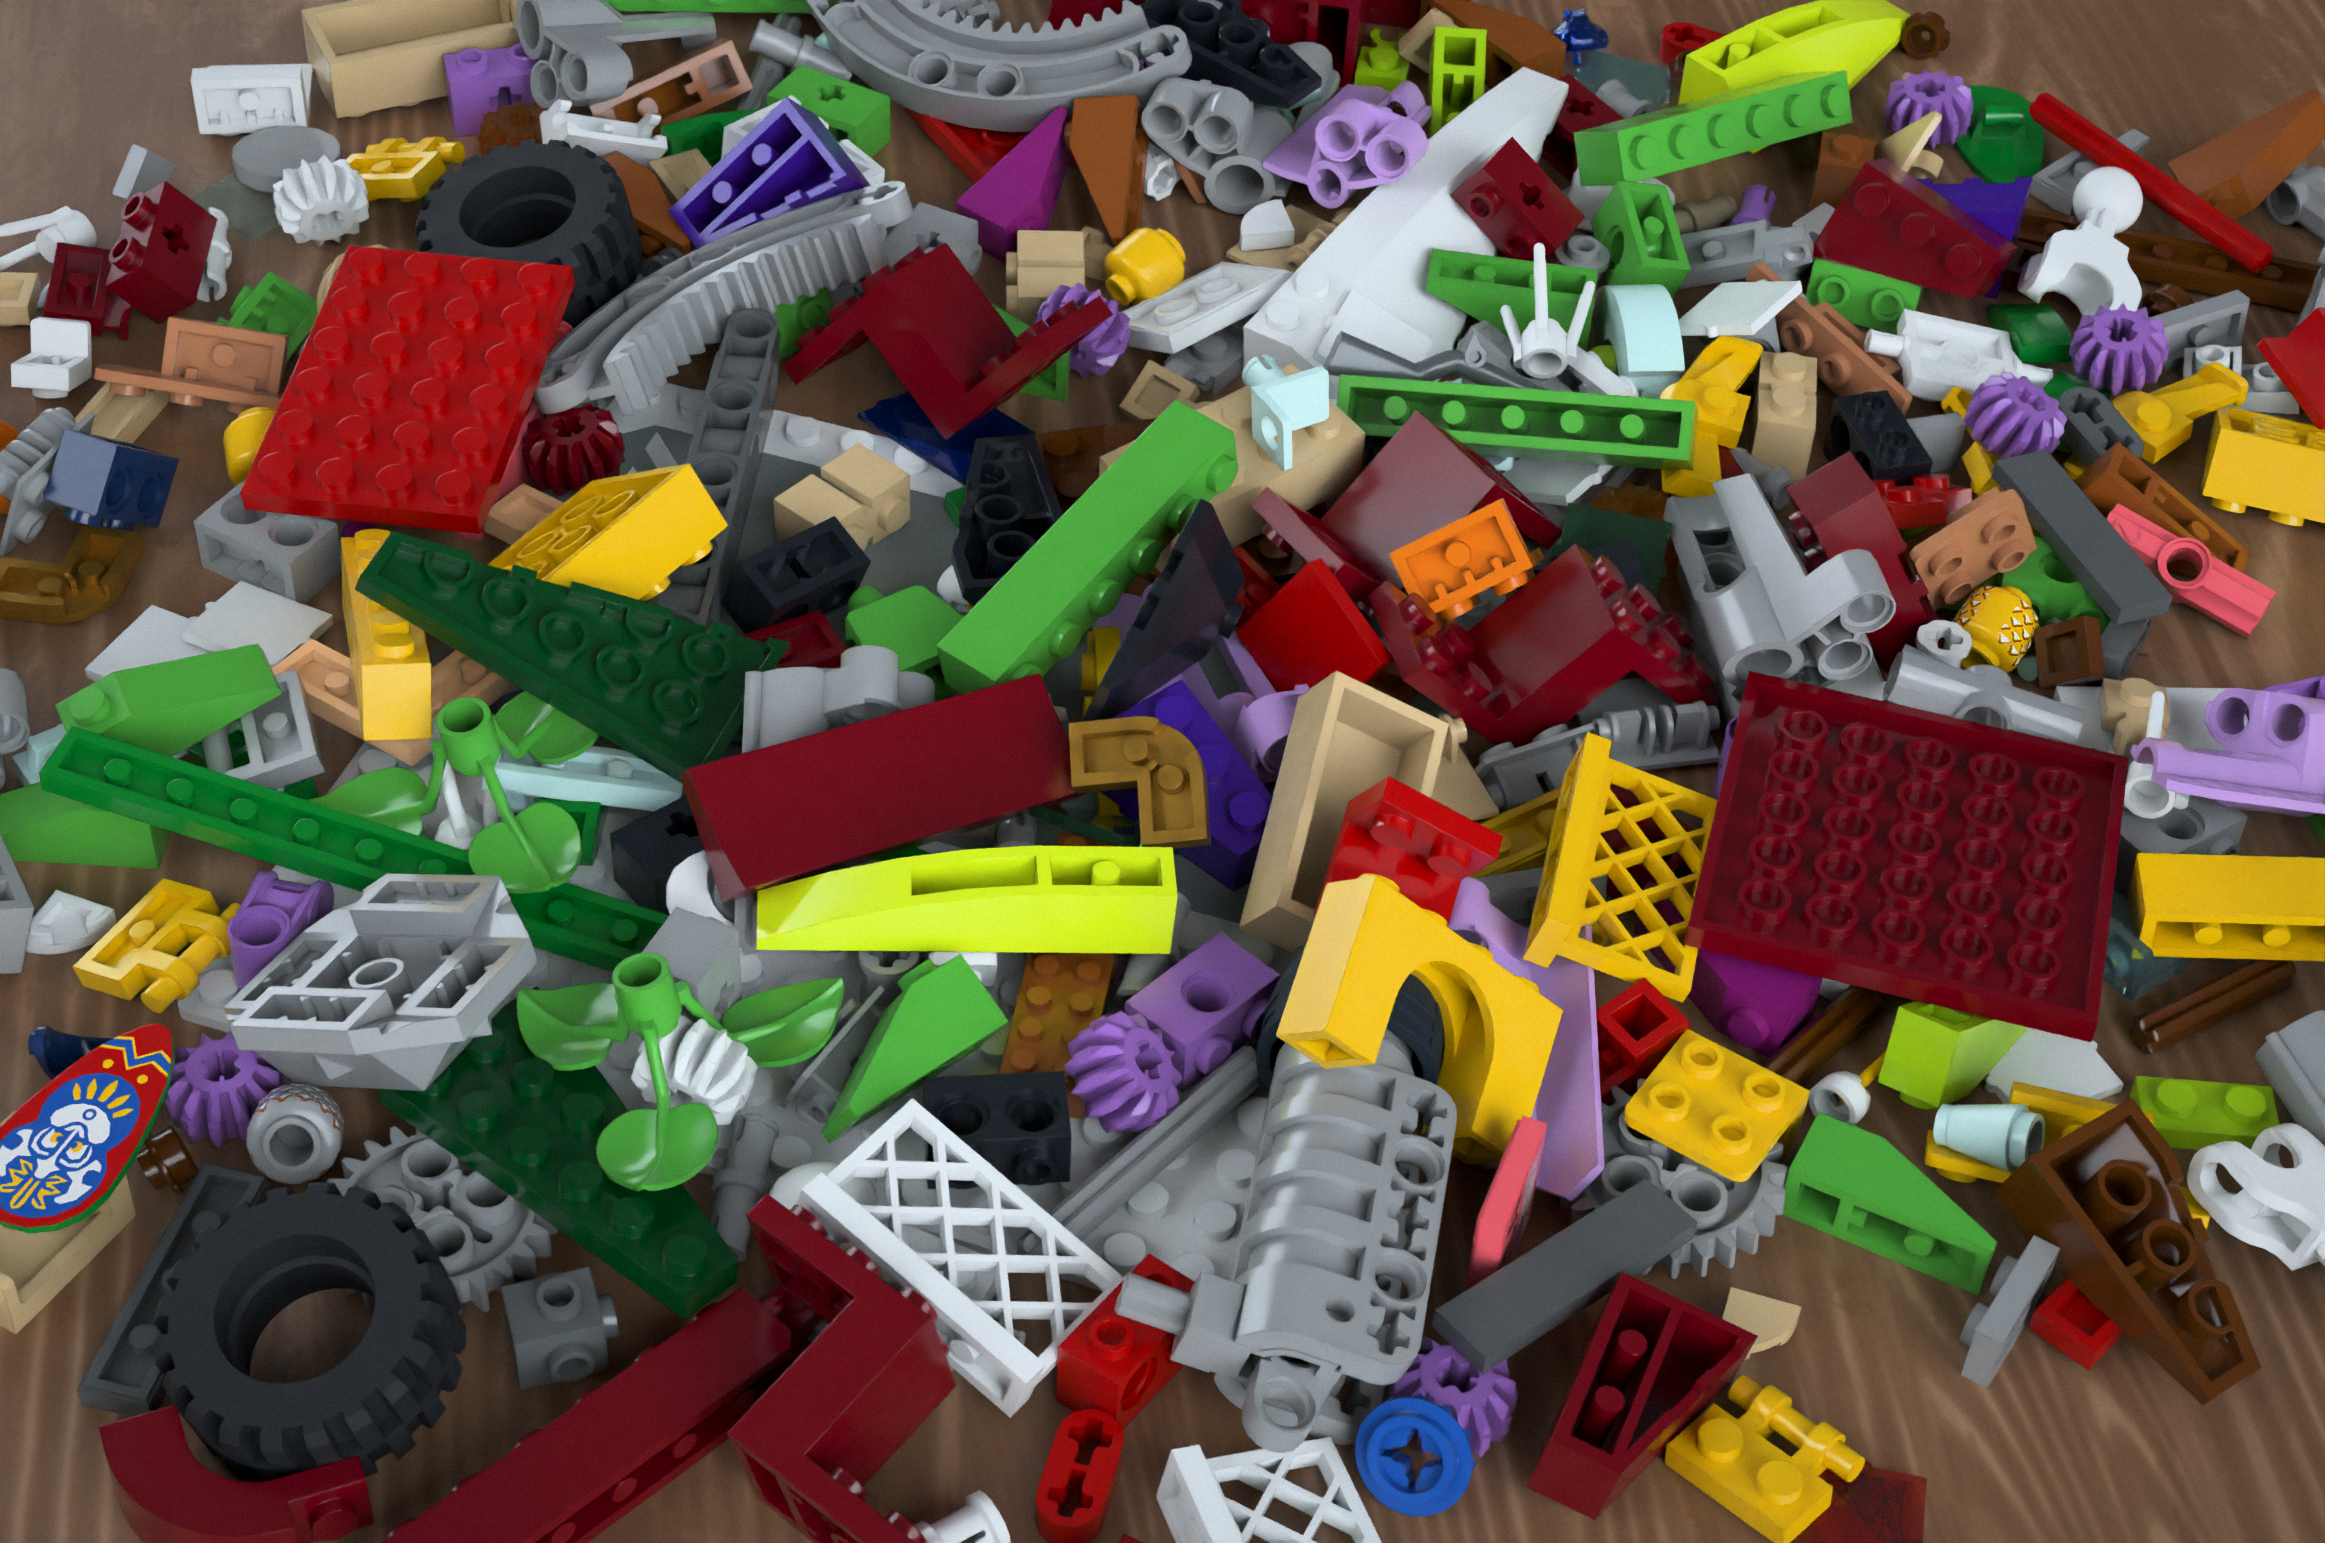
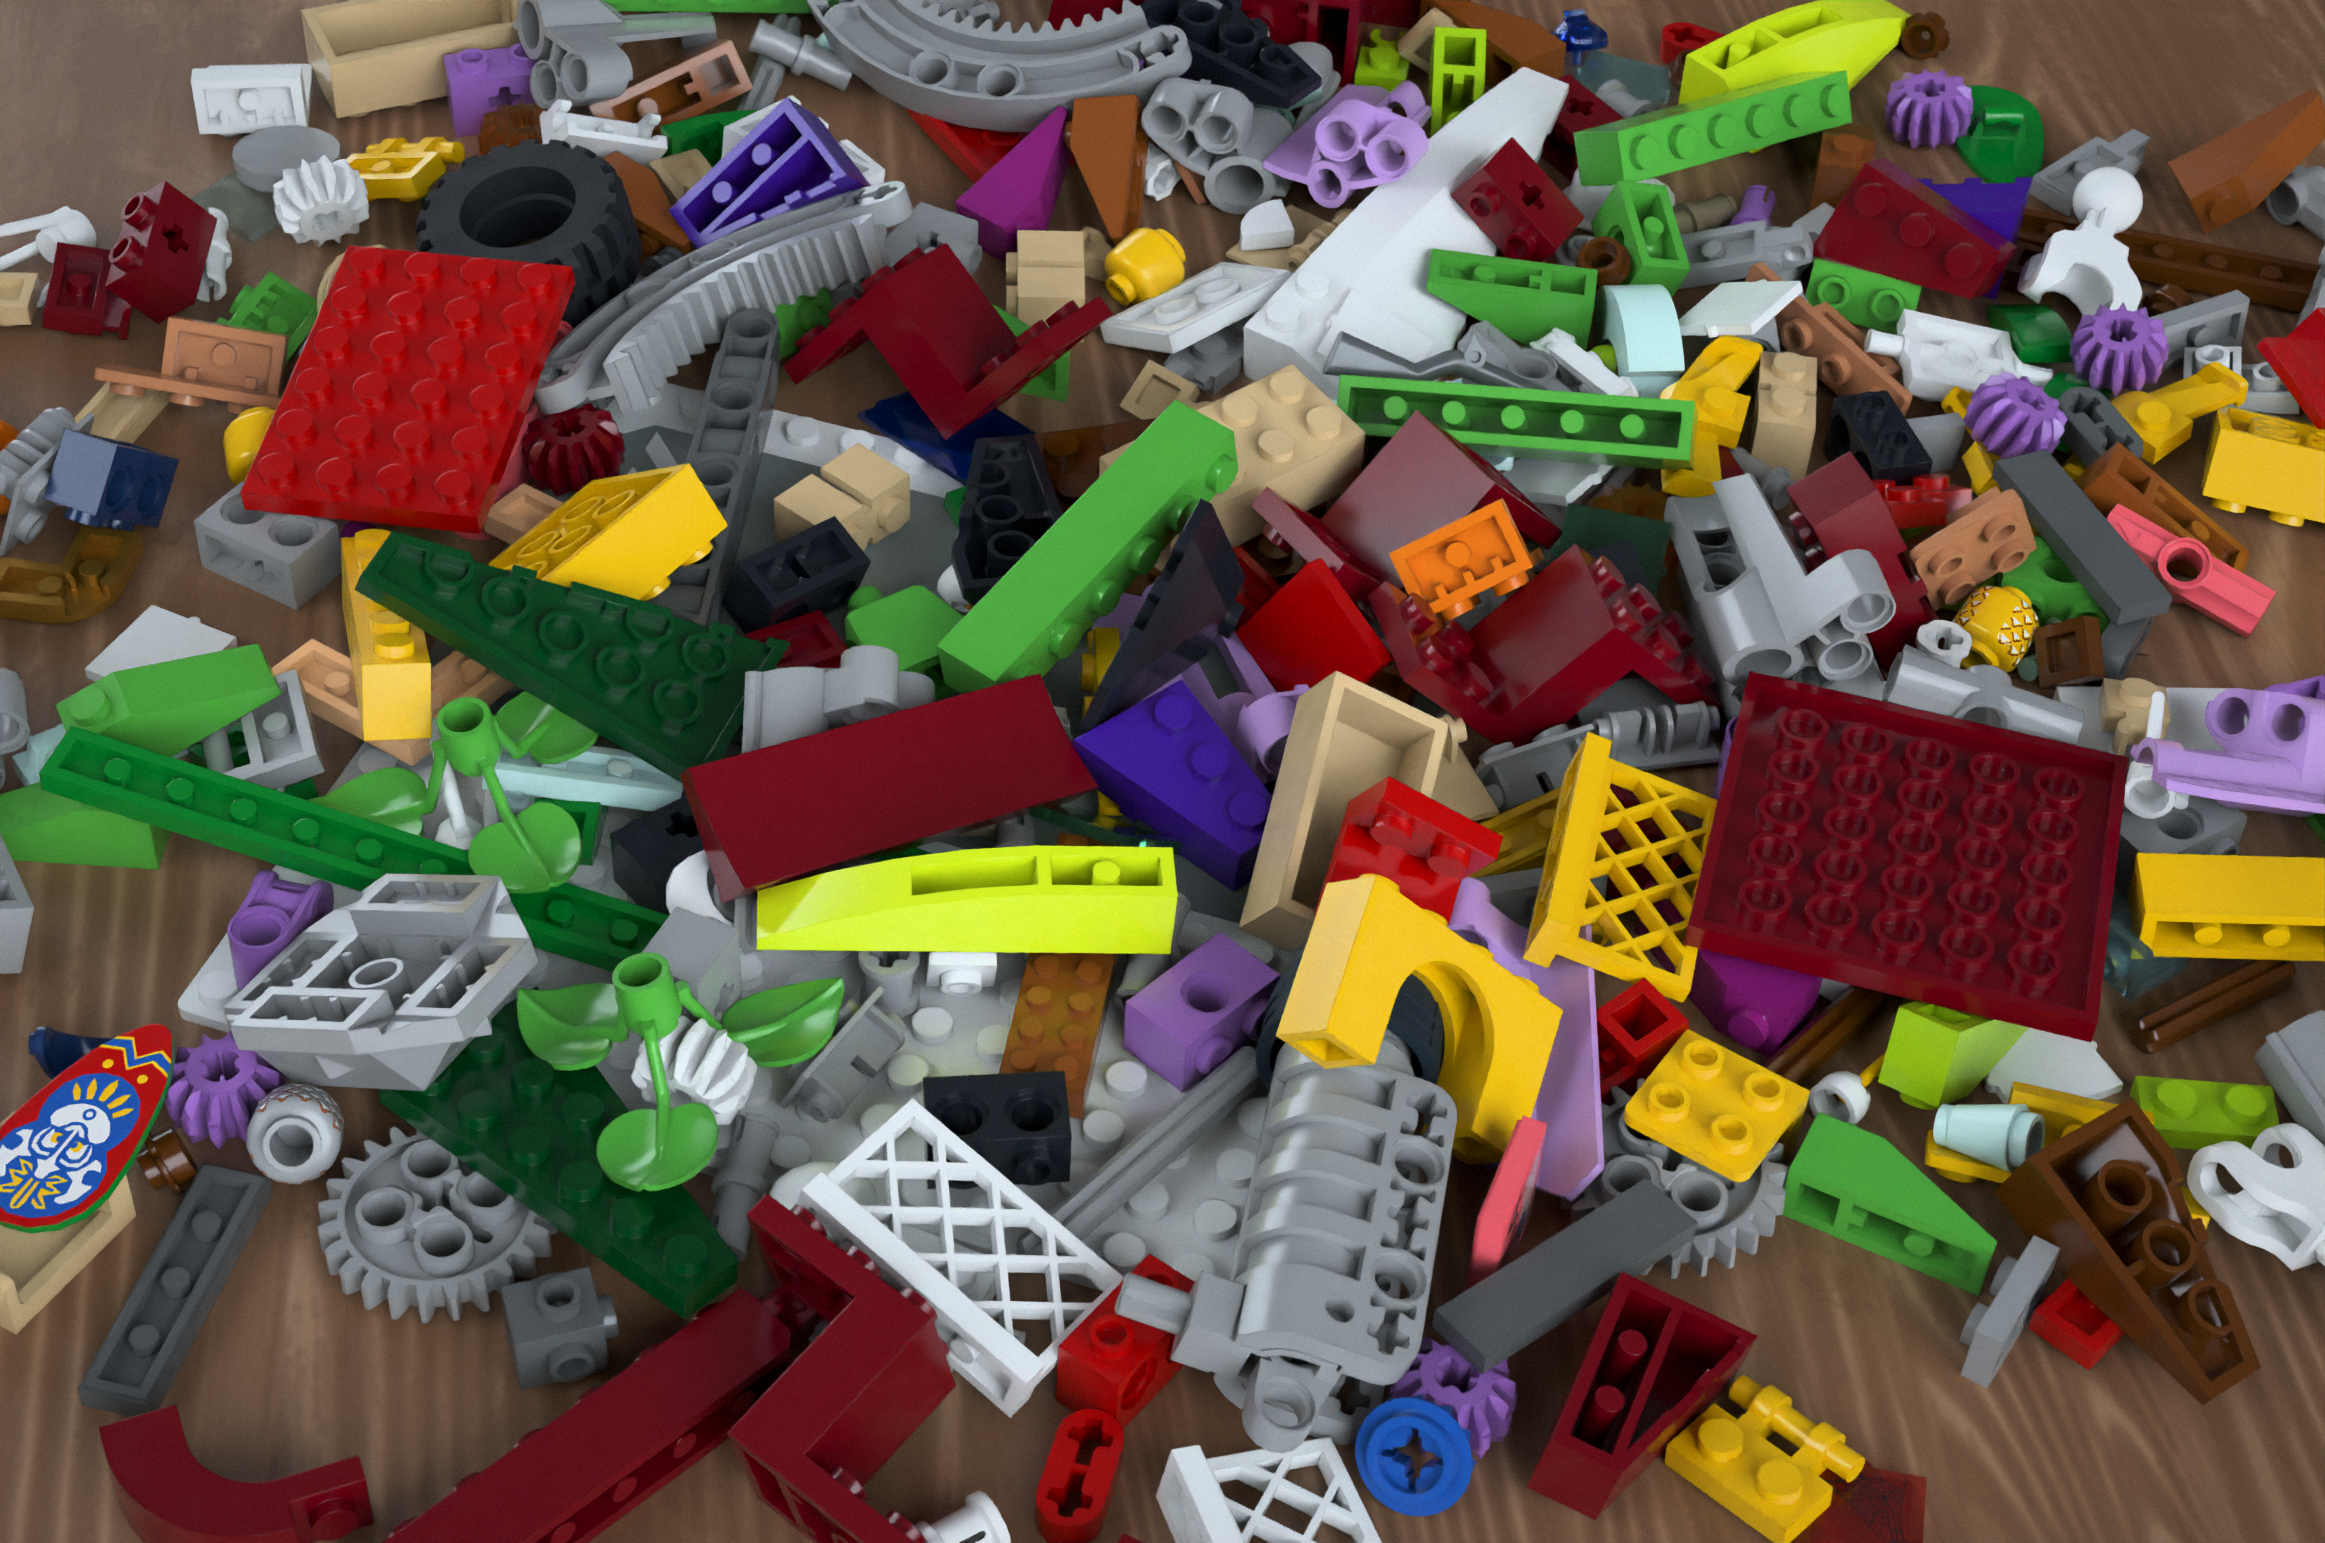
(57, 359): white bracket -> none
(68, 924): white tile -> none
(142, 172): light grey tile -> none
(146, 943): yellow plate -> none
(259, 617): white piece -> none
(261, 1266): black tyre -> none
(847, 107): bright green brick -> none
(919, 1035): bright green slope -> none
(1101, 347): medium lavender gear -> none
(1123, 1072): medium lavender gear -> none
(1156, 761): pearl gold plate -> none
(1284, 404): light aqua bracket -> none
(1543, 346): white plant -> none
(1608, 252): none -> reddish brown plate
(1763, 1316): tan tile -> none
(1906, 147): tan piece -> none
(2155, 184): red axle -> none

